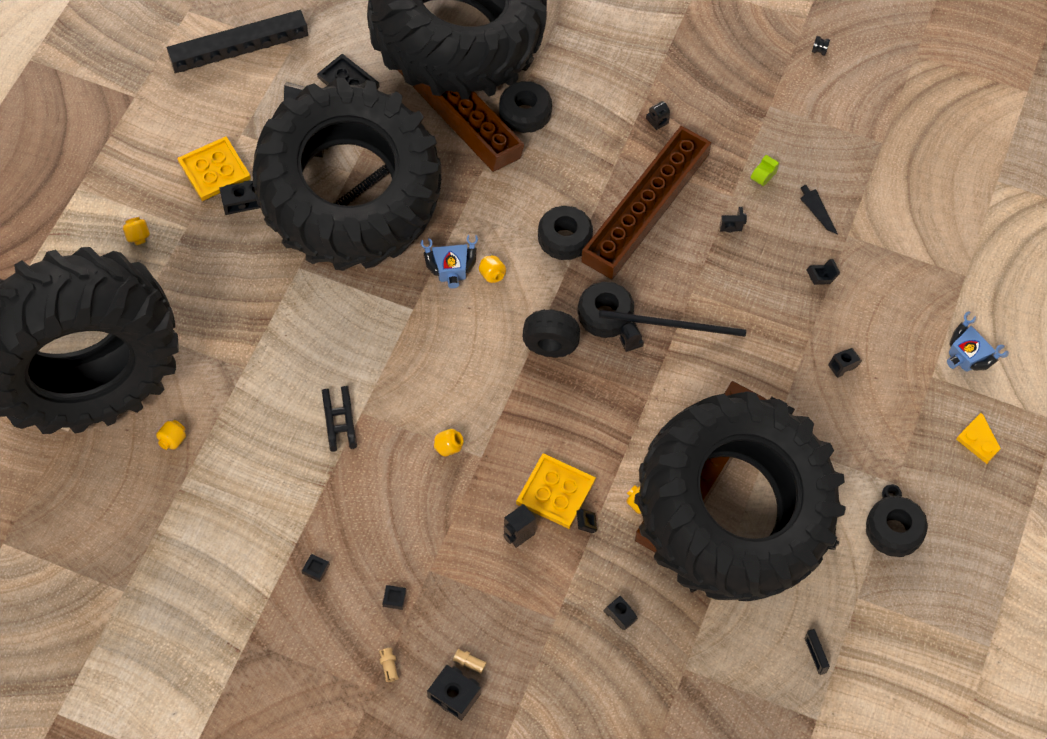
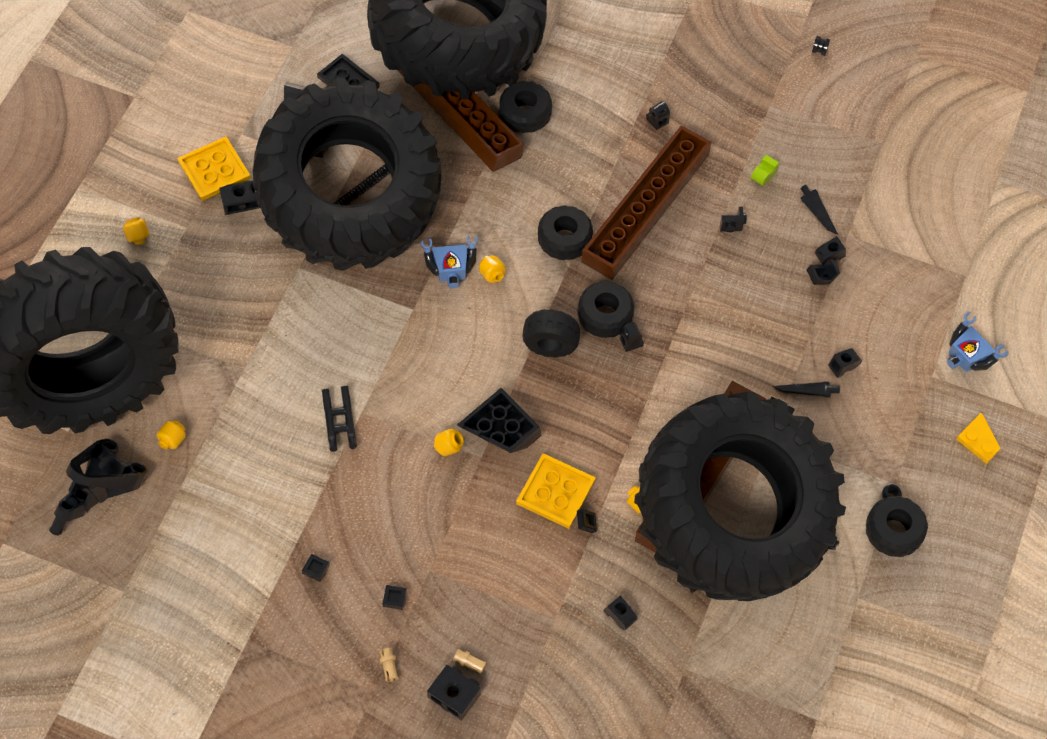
(103, 477): none -> black connector
(237, 41): black brick -> none
(502, 423): none -> black wedge
(519, 526): black brick -> none
(672, 323): black piece -> none
(815, 389): none -> black bar
(817, 652): black tile -> none
(831, 250): none -> black leg

